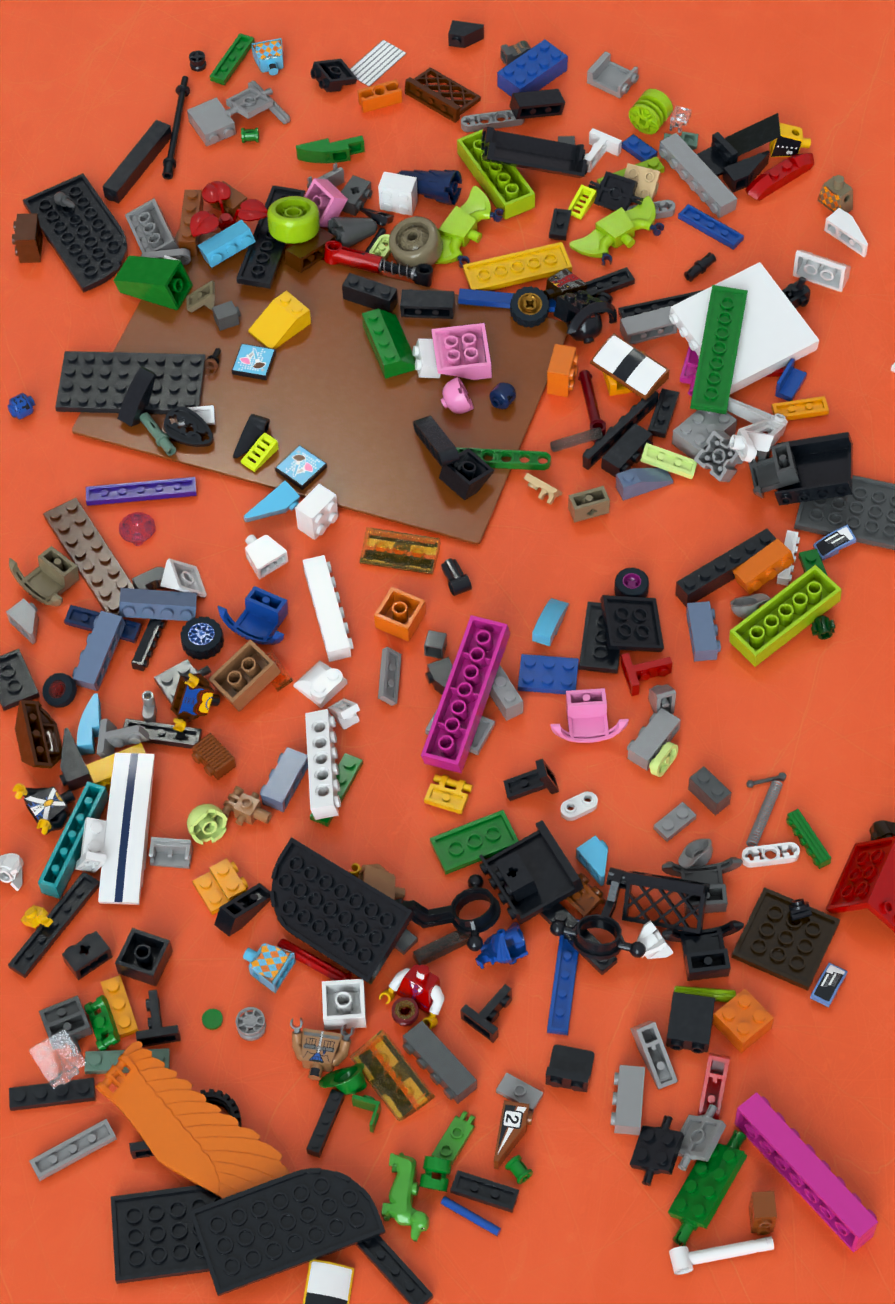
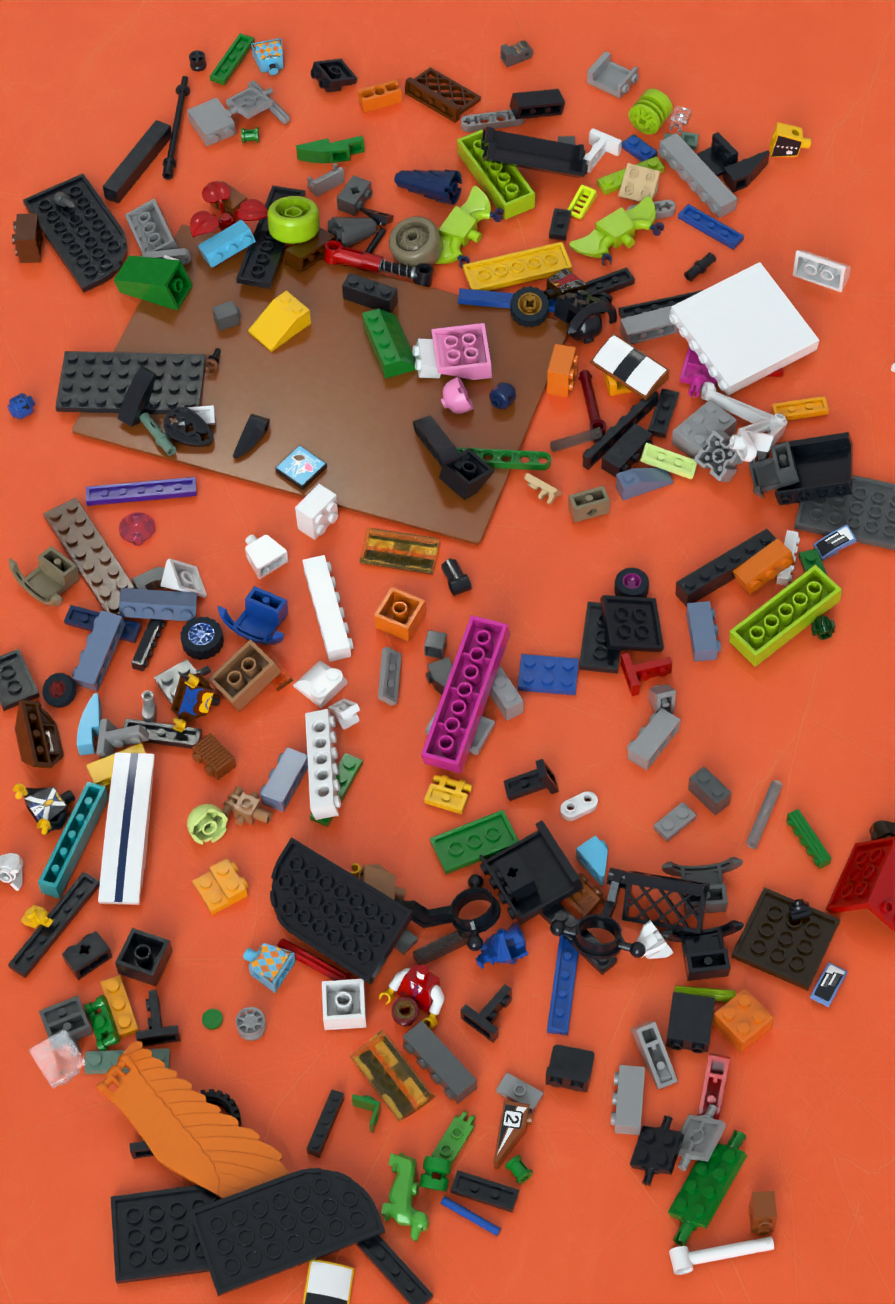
(24, 619): light grey slope -> none
(45, 1095): black plate -> none
(72, 765): black slope -> none
(73, 1149): light grey plate -> none
(92, 846): white bracket -> none
(170, 852): light grey hinge -> none
(192, 204): dark orange brick -> none
(203, 296): dark tan slope -> none
(242, 909): black slope -> none
(253, 361): tile -> none
(264, 442): neon yellow slope -> none
(275, 503): medium azure slope -> none
(320, 1049): medium nougat torso -> none
(327, 198): bright pink brick -> none
(346, 1080): green piece -> none
(377, 62): white sticker -> none
(379, 246): yellowish green plate -> none
(398, 193): white brick -> none
(427, 304): black brick -> none
(465, 34): black slope -> none
(533, 69): blue brick -> none
(549, 622): medium azure slope -> none
(587, 717): bright pink piece -> none
(615, 192): black plate -> none
(664, 759): yellowish green plate -> none
(696, 853): light grey piece -> none
(719, 349): green plate -> none
(747, 605): light grey piece -> none
(755, 135): black sticker -> none
(755, 850): white beam -> none
(780, 175): red brick -> none
(782, 776): dark grey hinge -> none
(790, 382): blue panel -> none
(798, 293): black brick -> none
(806, 1172): dark pink brick -> none
(836, 194): dark tan torso -> none
(845, 229): white slope -> none

